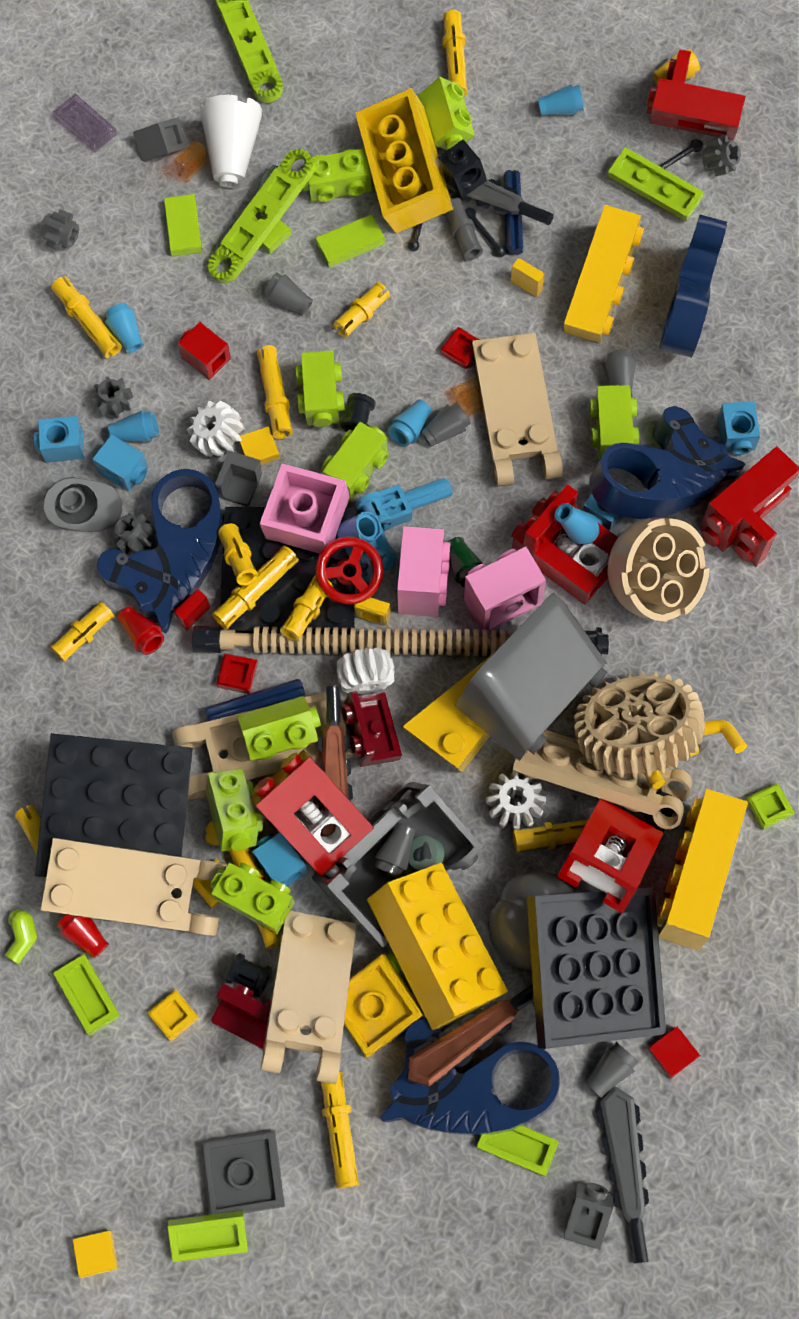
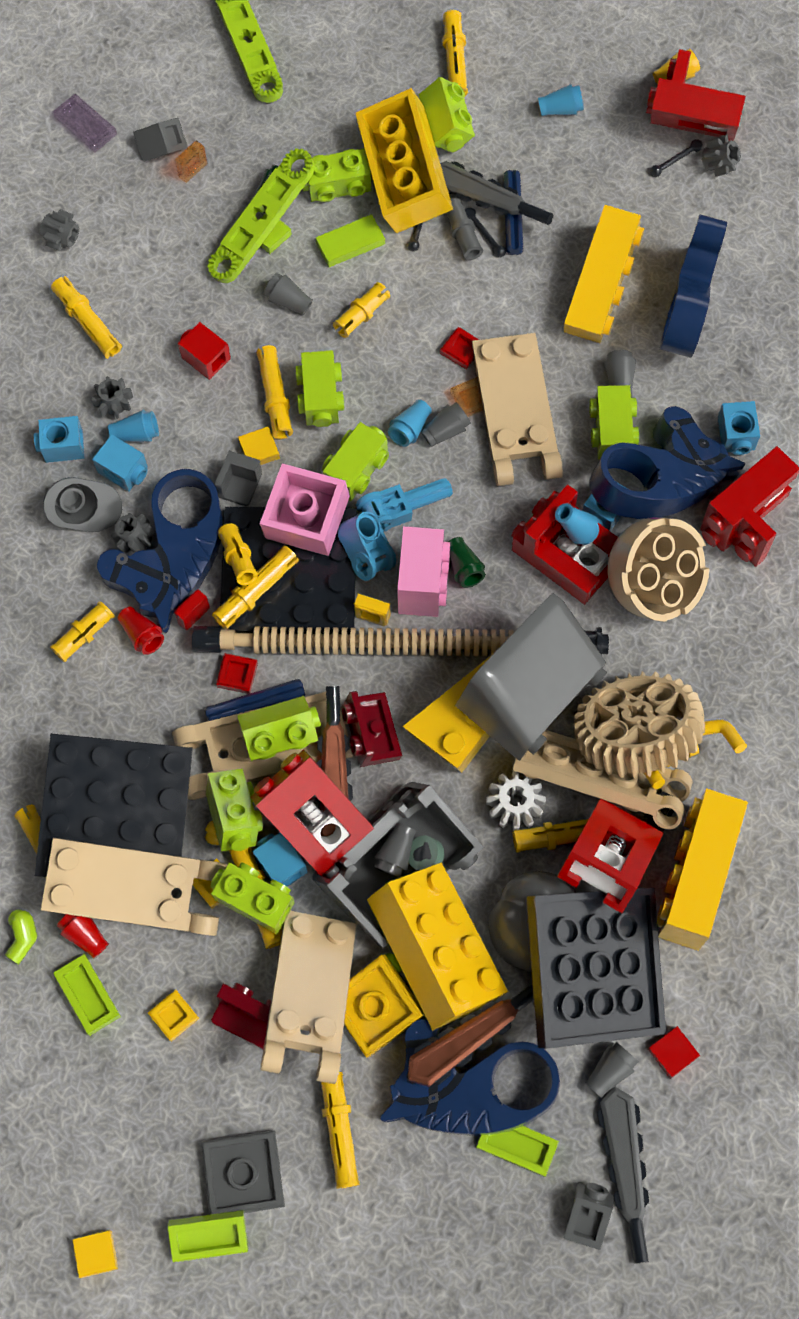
(123, 325): dark azure cone -> none
(183, 225): lime tile -> none
(215, 429): white gear -> none
(230, 136): white cone -> none
(249, 974): black bush -> none
(304, 611): yellow pin -> none
(323, 573): red piece -> none
(358, 410): black bush -> none
(365, 671): white gear -> none
(462, 168): black brick -> none
(504, 588): bright pink brick -> none
(527, 277): yellow tile -> none
(655, 184): lime plate -> none
(770, 806): lime tile -> none

